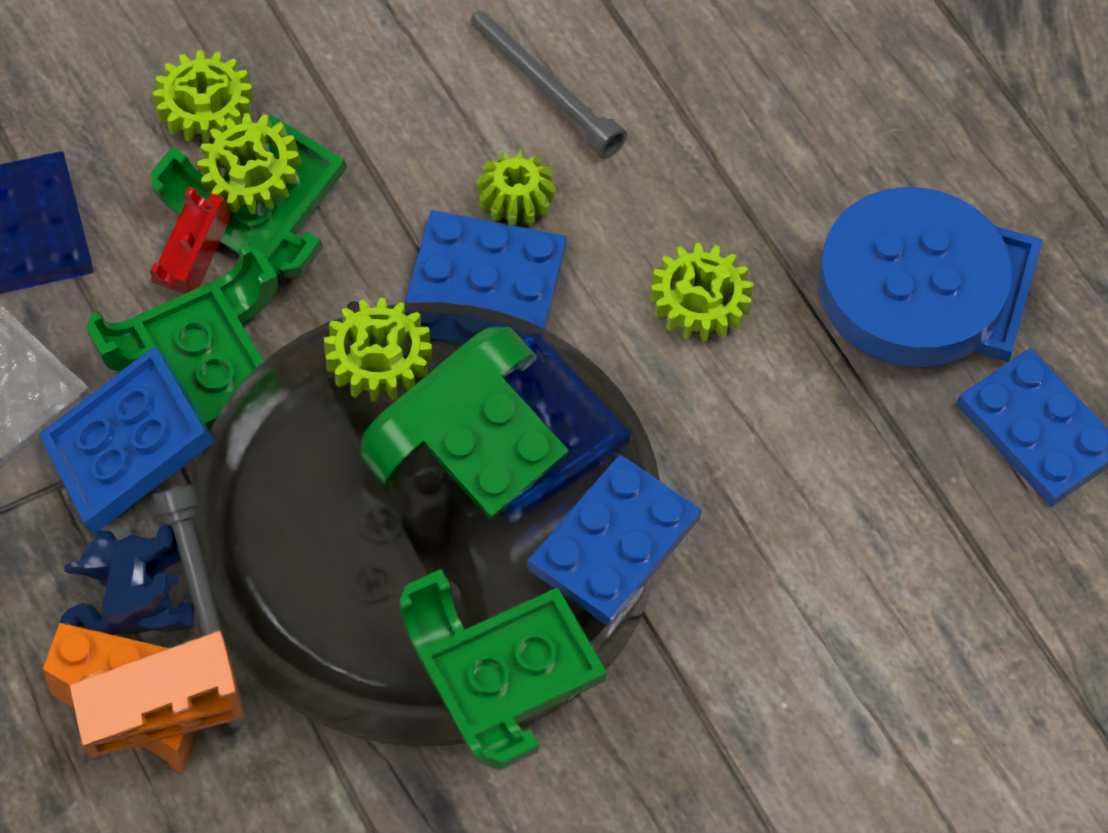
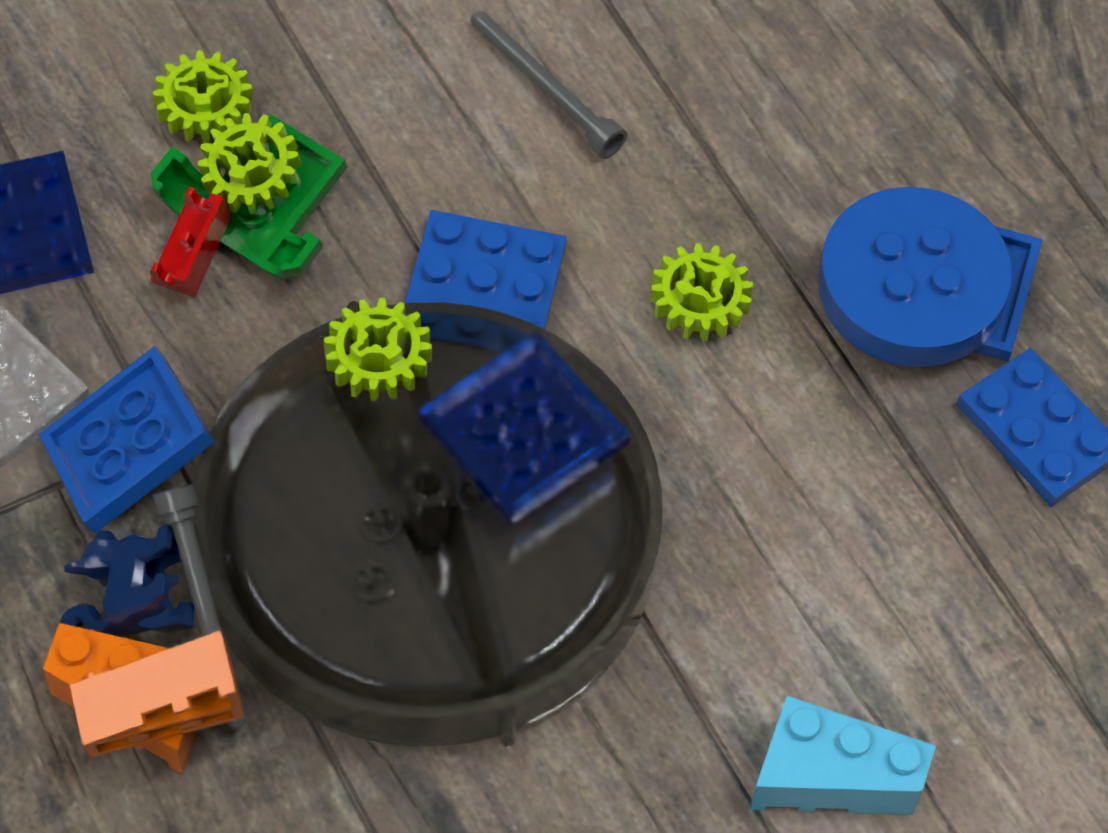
(198, 333): green piece -> none
(469, 424): green piece -> none
(500, 666): green piece -> none
(516, 189): lime gear -> none
(614, 540): blue plate -> none
(840, 764): none -> medium azure wedge

